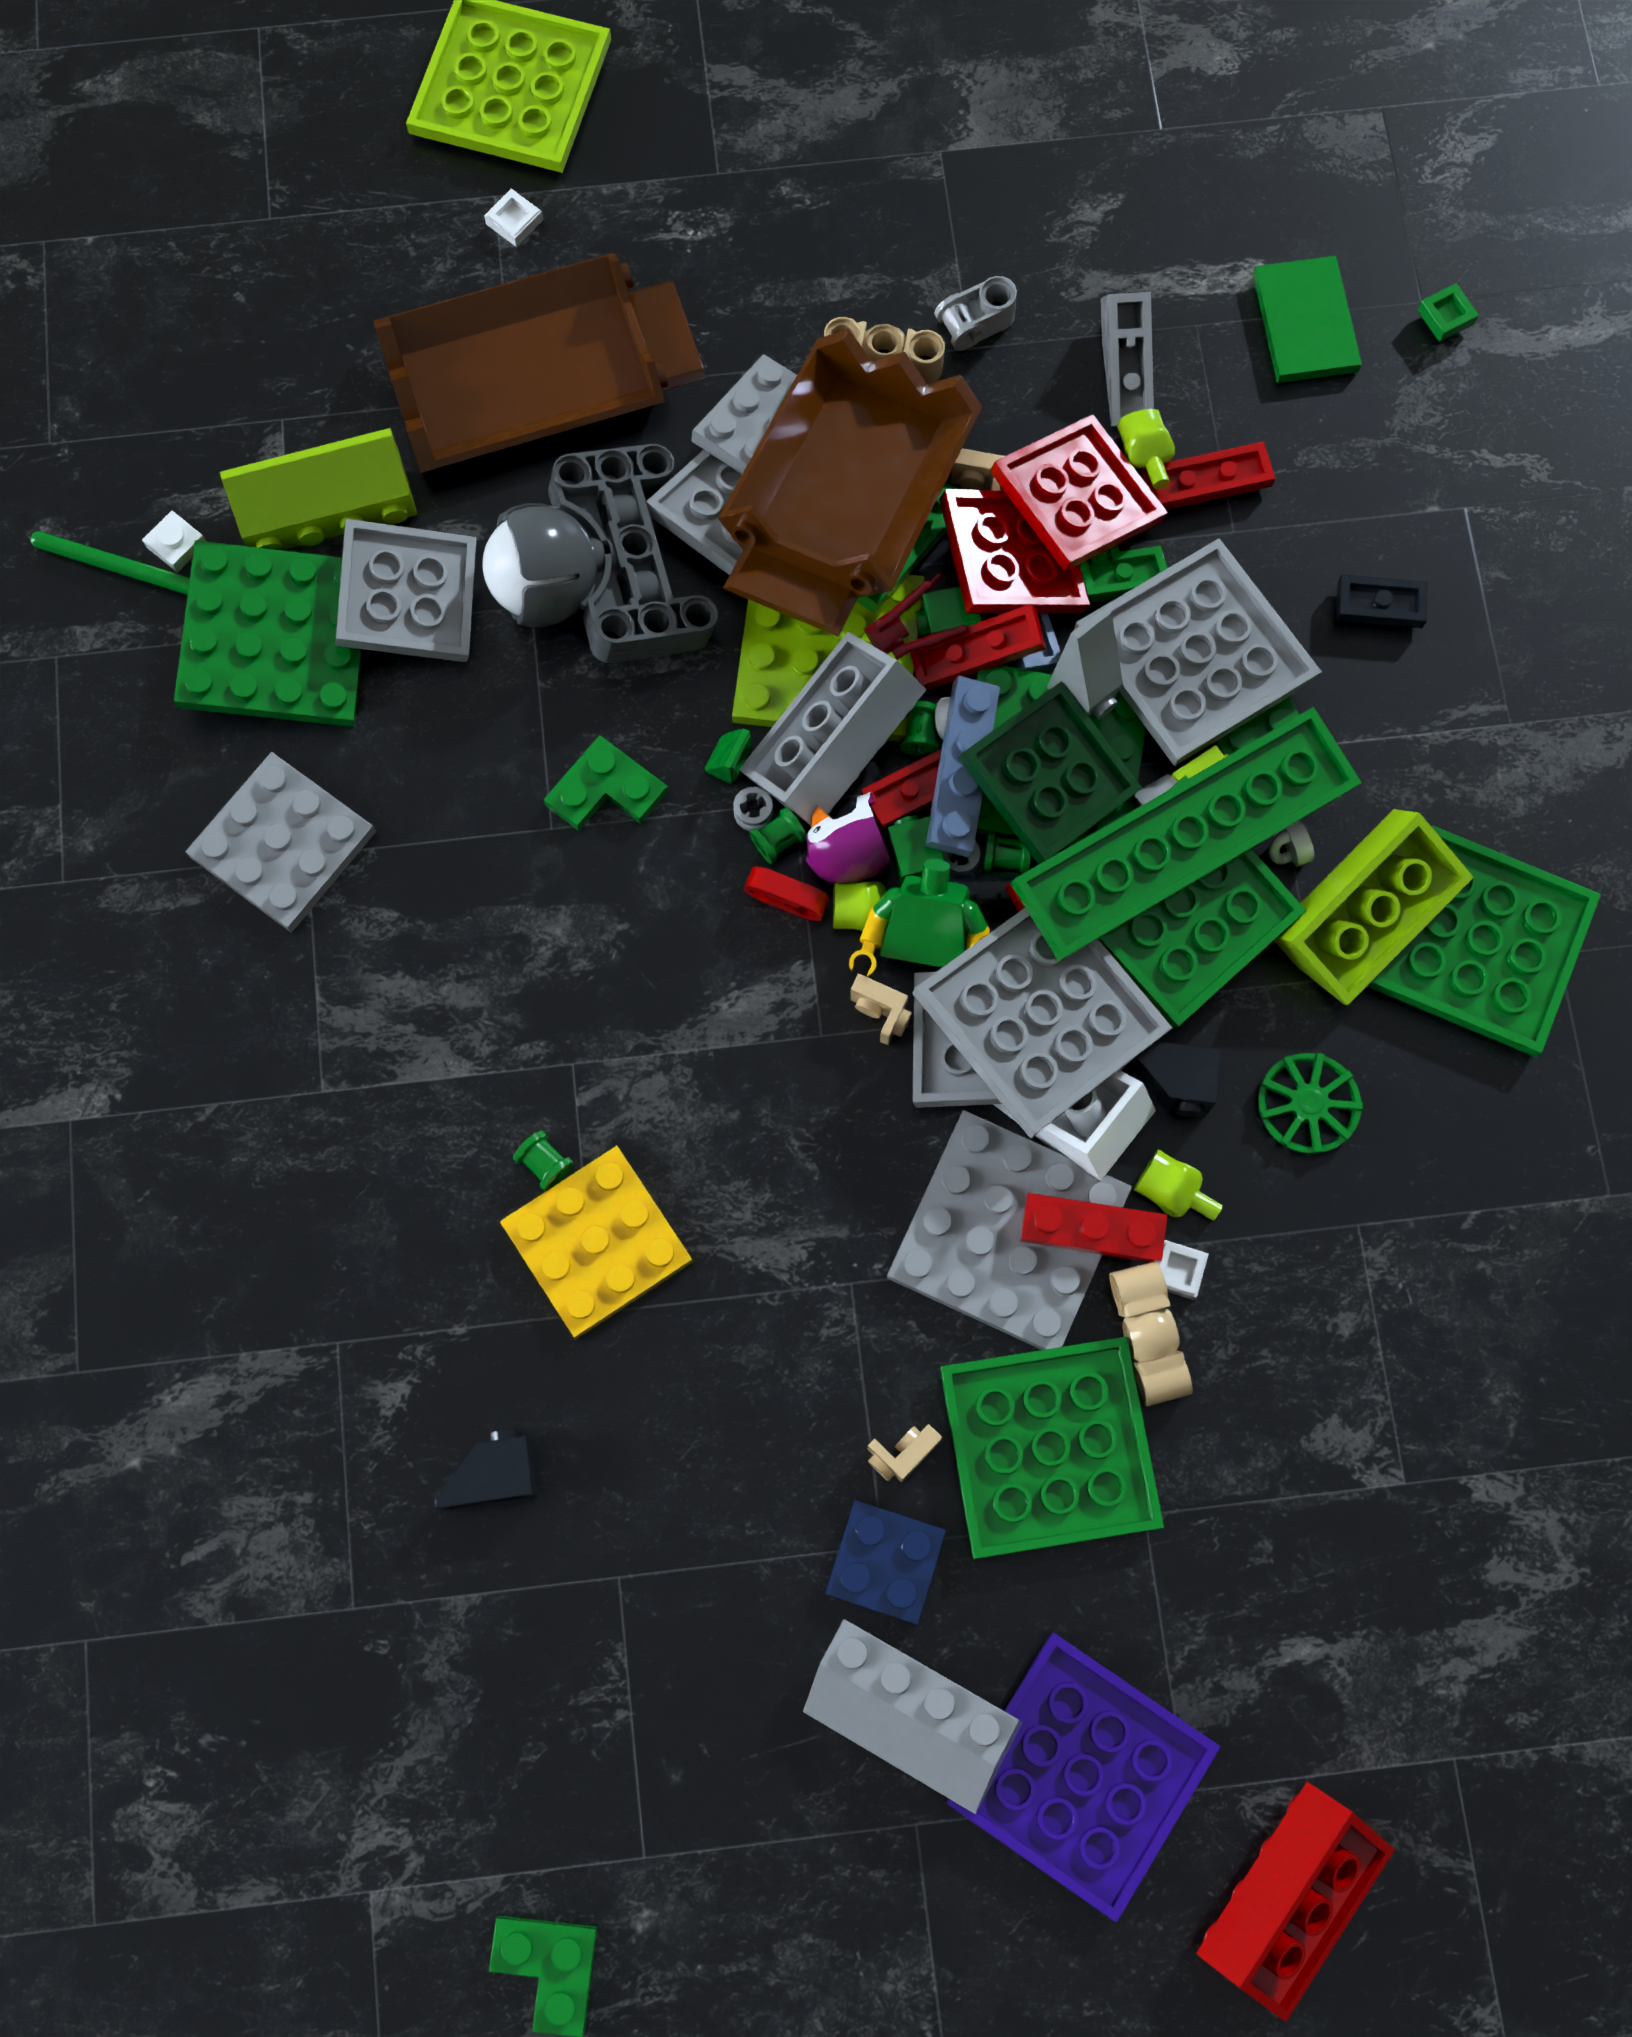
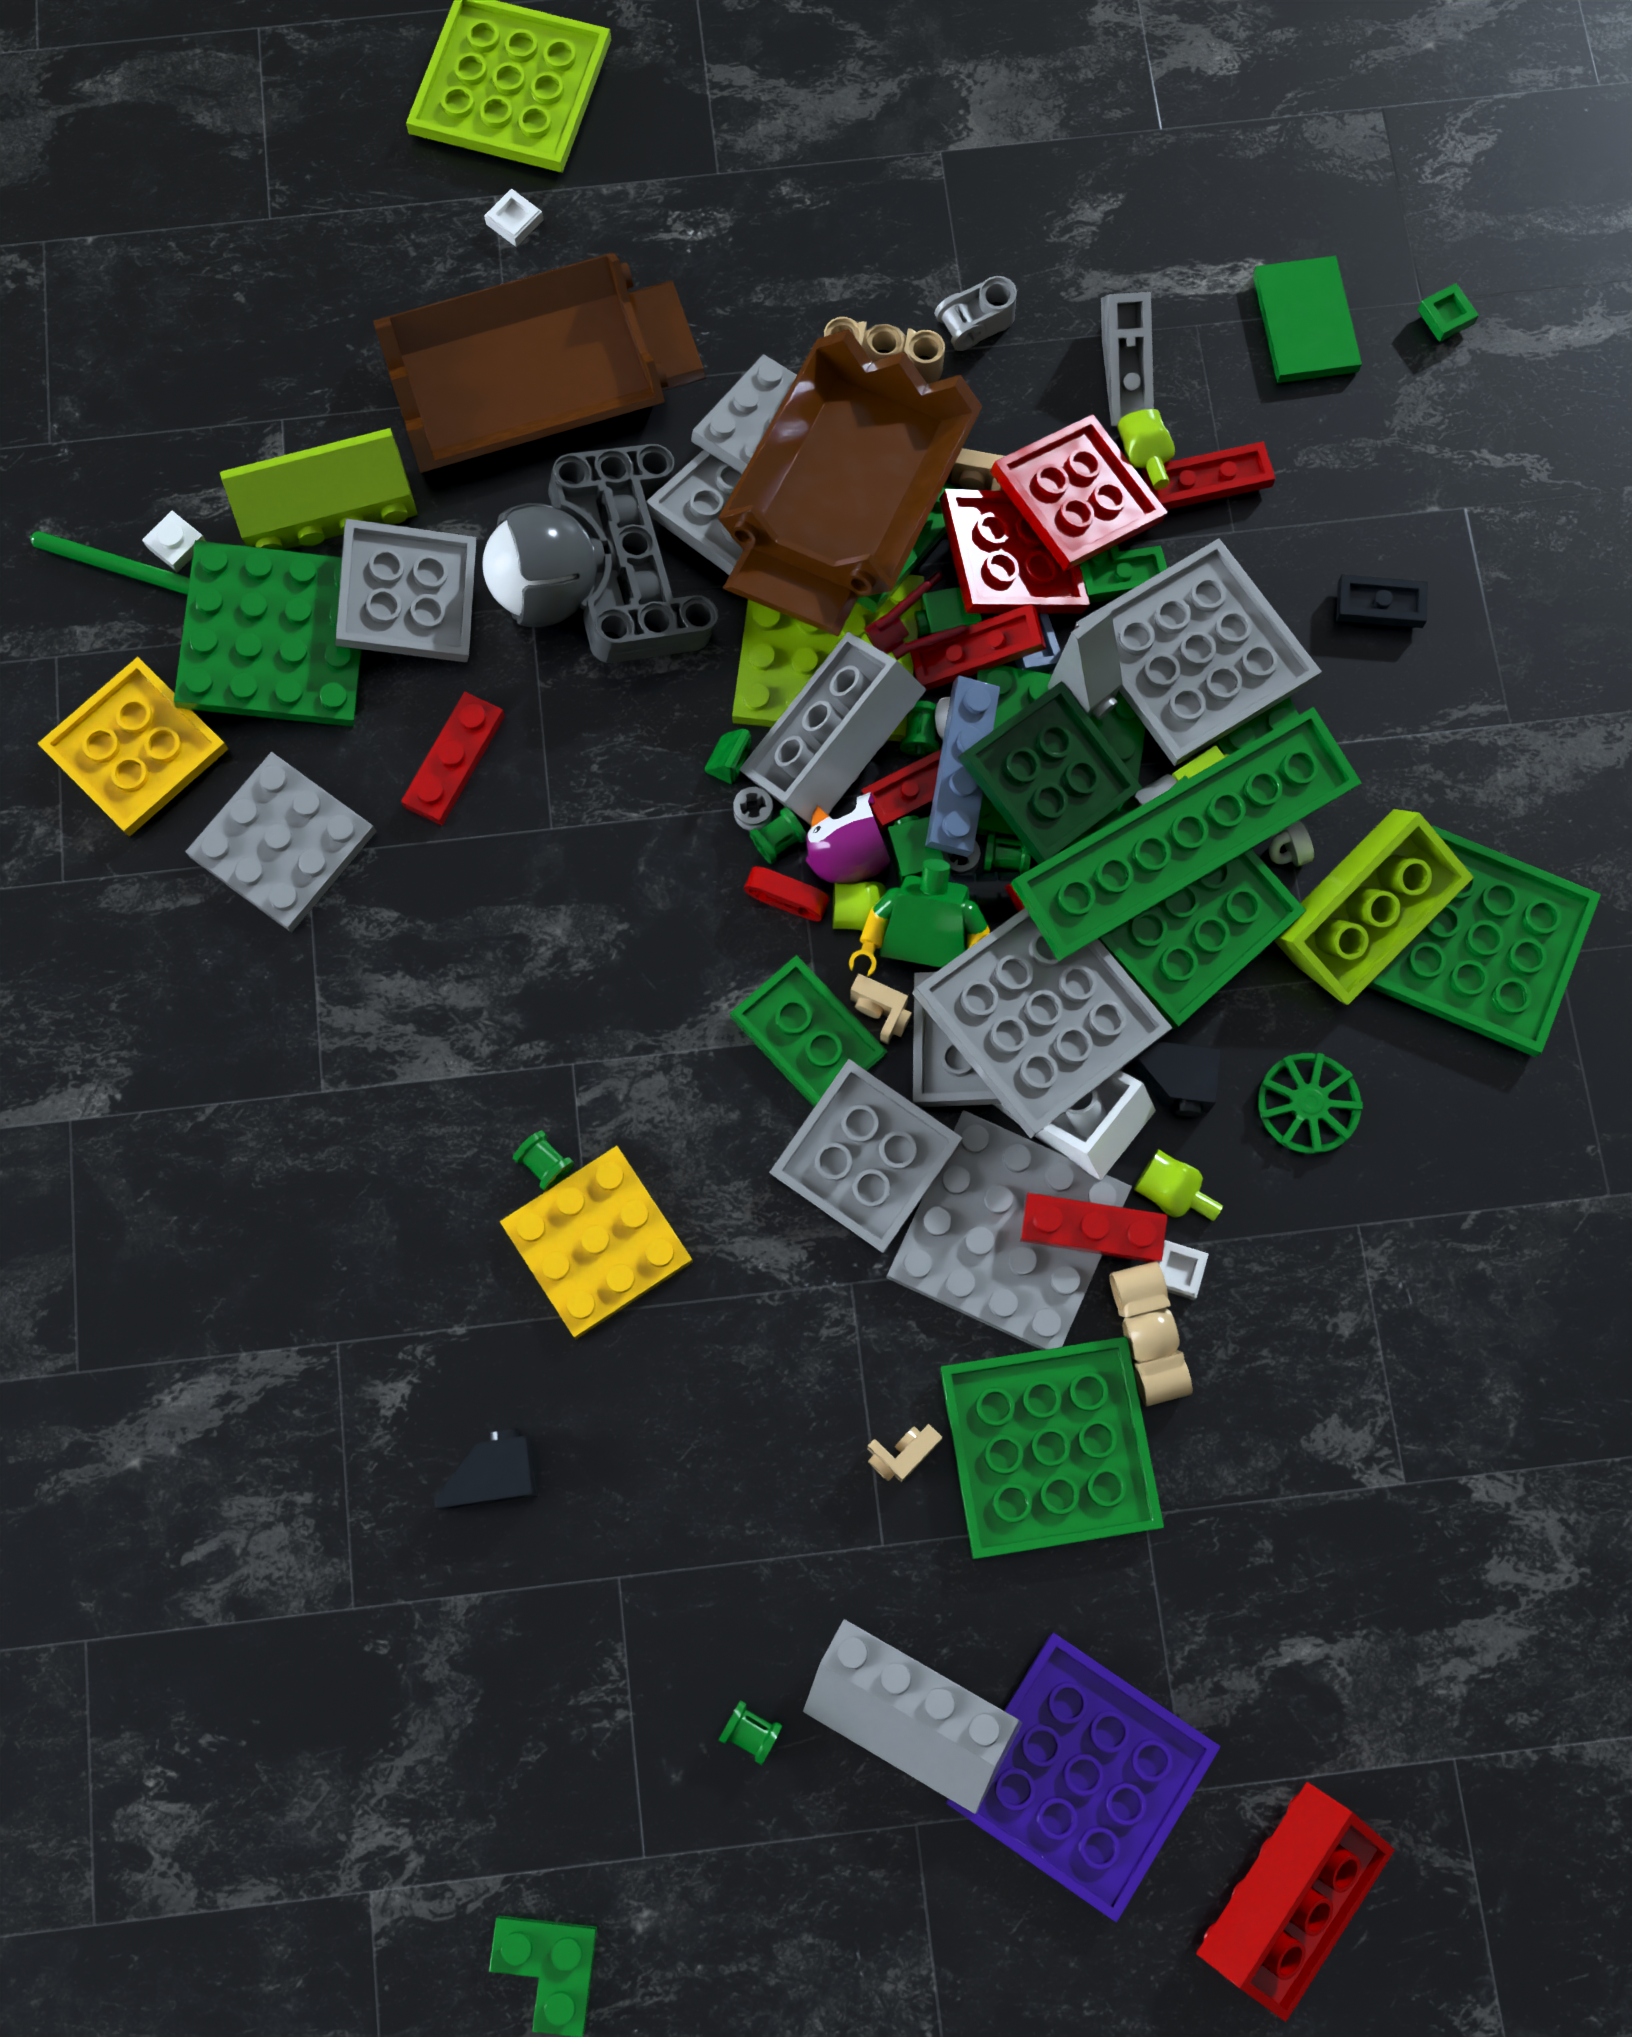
(133, 746): none -> yellow plate
(453, 758): none -> red plate
(603, 775): green plate -> none
(750, 1732): none -> green bush
(806, 1030): none -> green tile
(866, 1155): none -> light grey plate
(885, 1562): dark blue plate -> none

